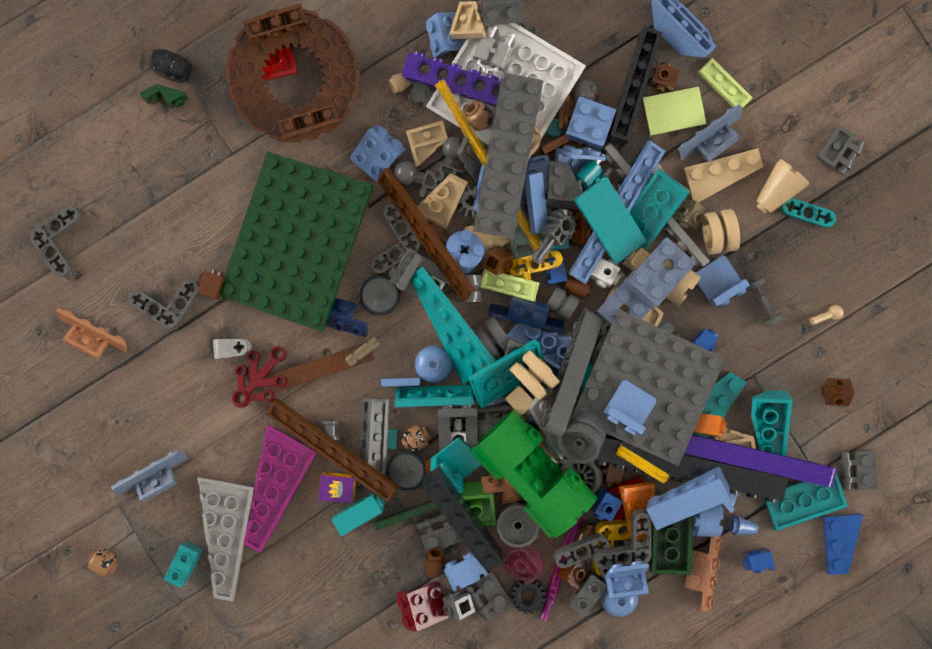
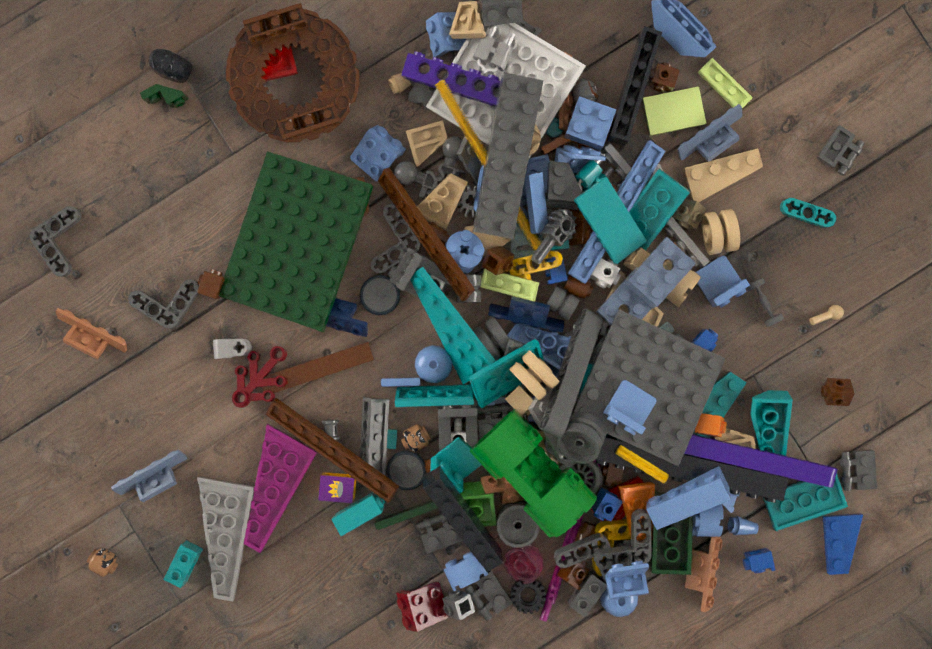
(362, 351): dark tan axle -> none
(434, 562): reddish brown brick -> none
(479, 115): medium nougat head -> none
(780, 187): tan cone -> none

